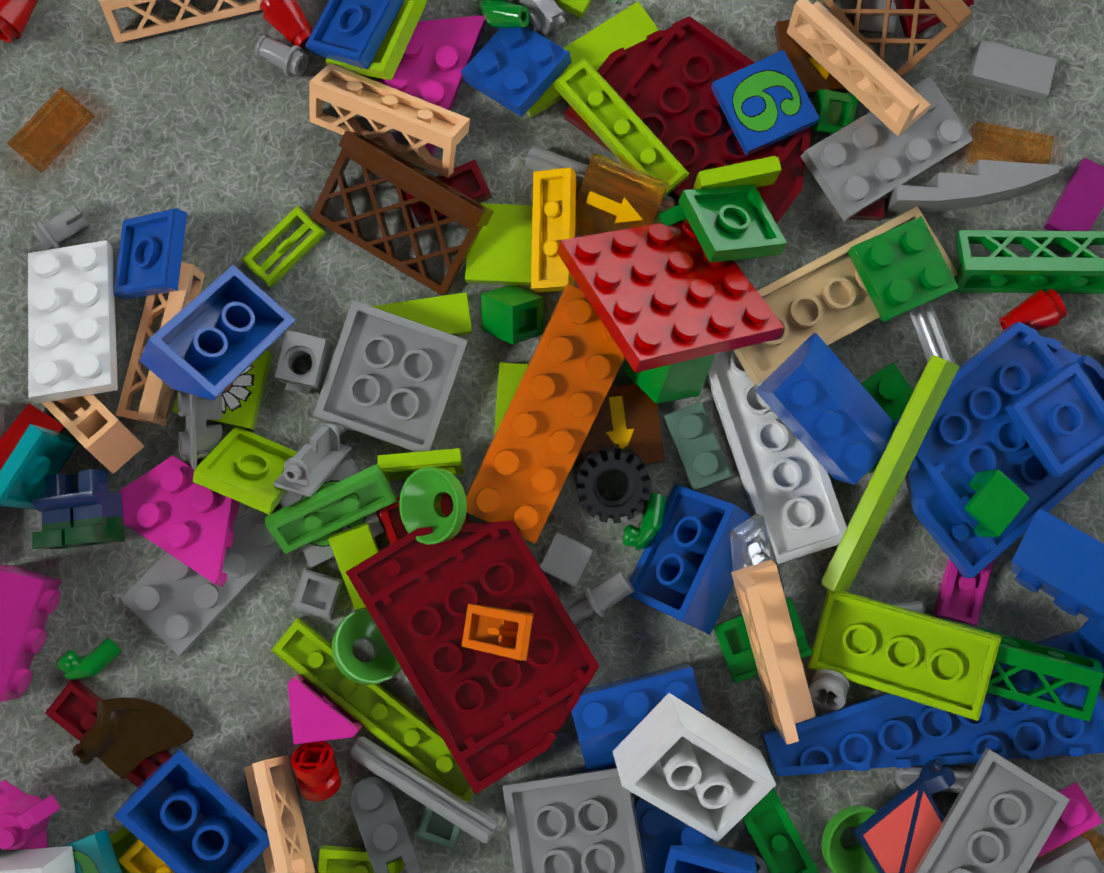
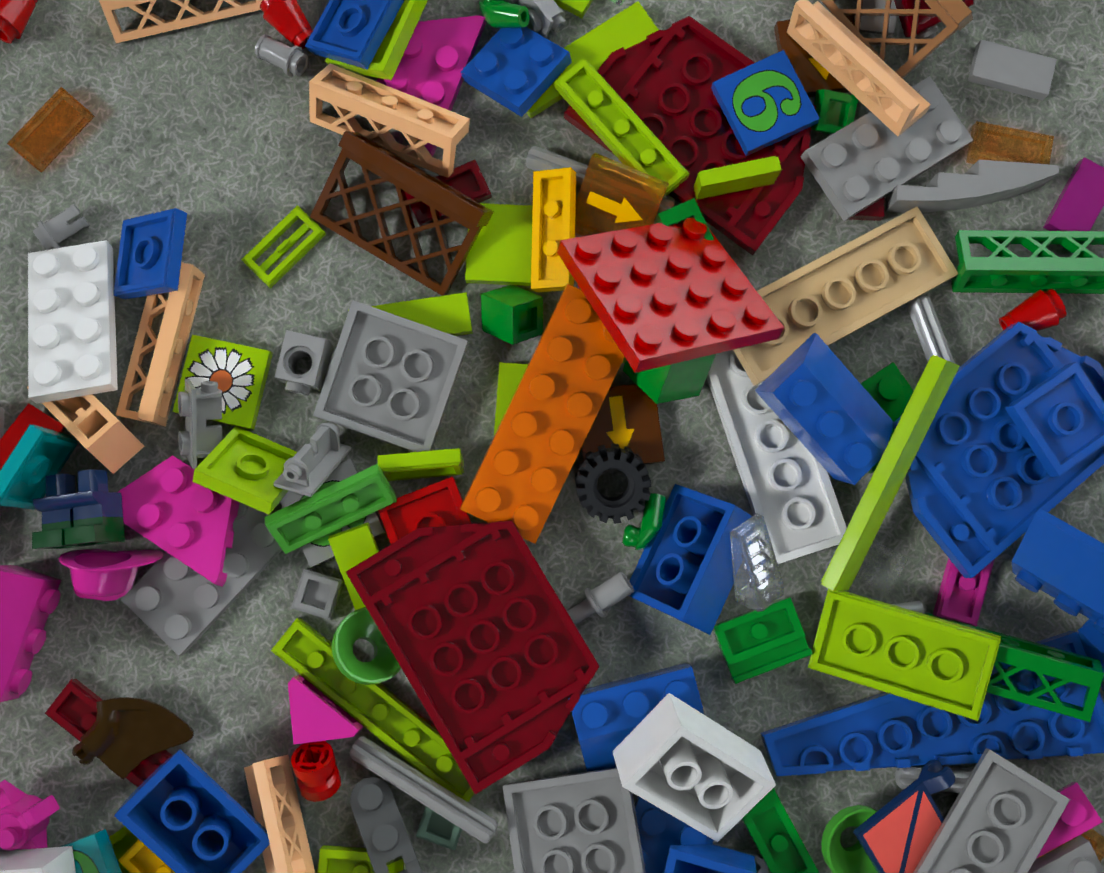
(89, 665): green arm -> none
(106, 573): none -> dark pink piece
(216, 336): blue slope -> none
(422, 508): bright green piece -> none
(498, 631): orange slope -> none
(566, 559): light grey tile -> none
(696, 446): sand green plate -> none
(732, 223): green plate -> none
(774, 647): light nougat fence -> none
(829, 689): light grey bush -> none
(902, 269): green plate -> none
(994, 503): green panel -> none

